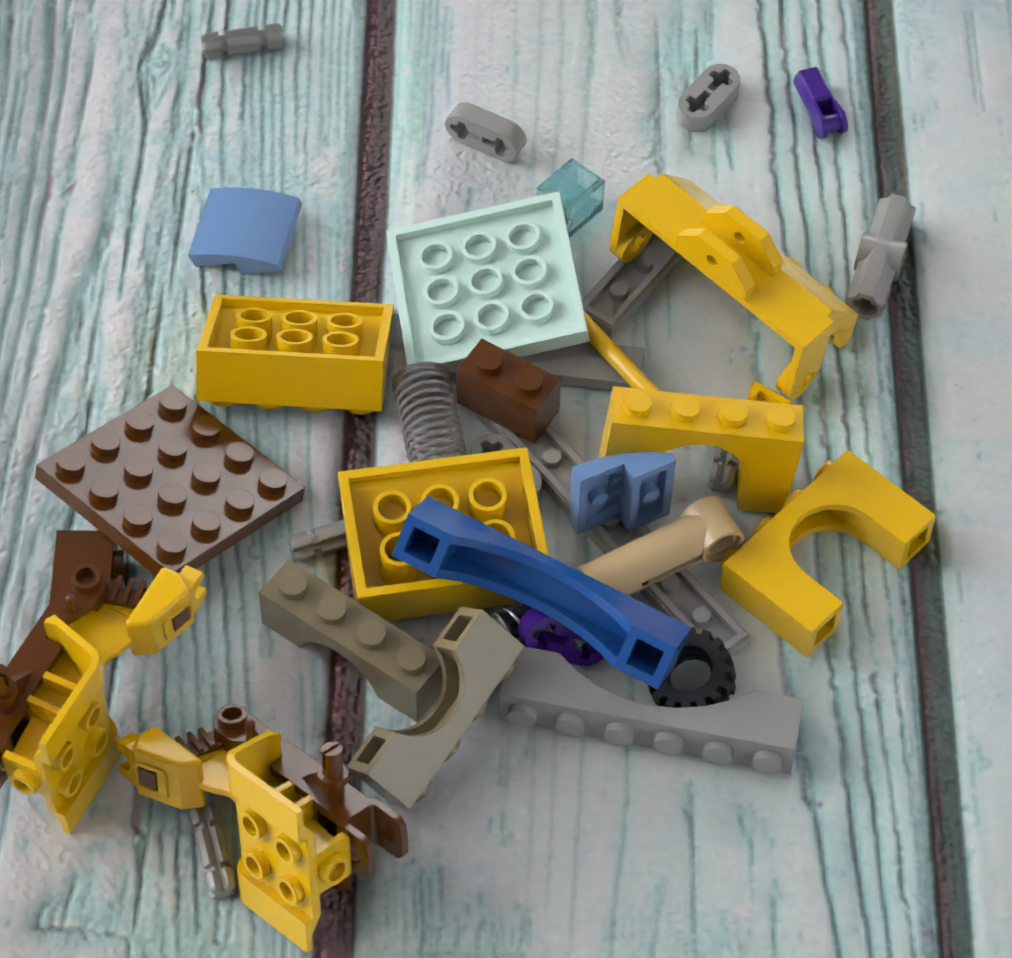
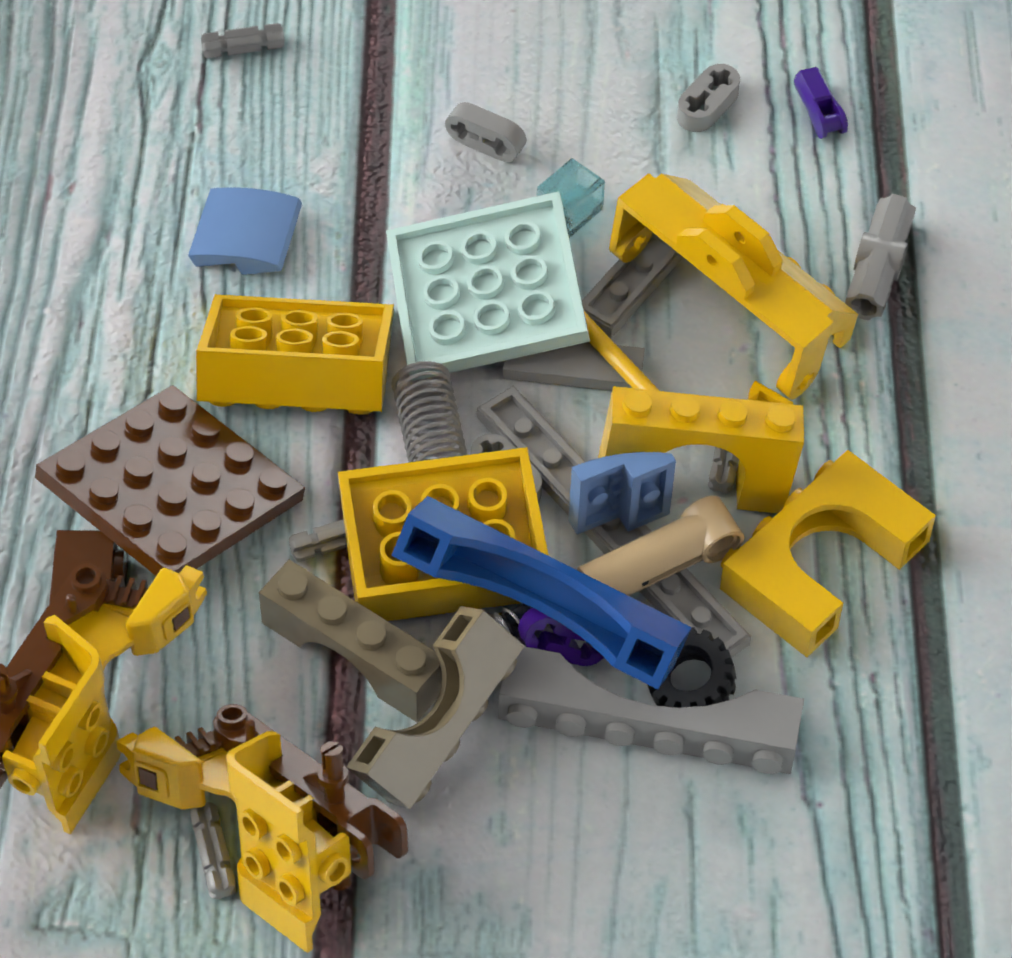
(508, 390): reddish brown brick -> none

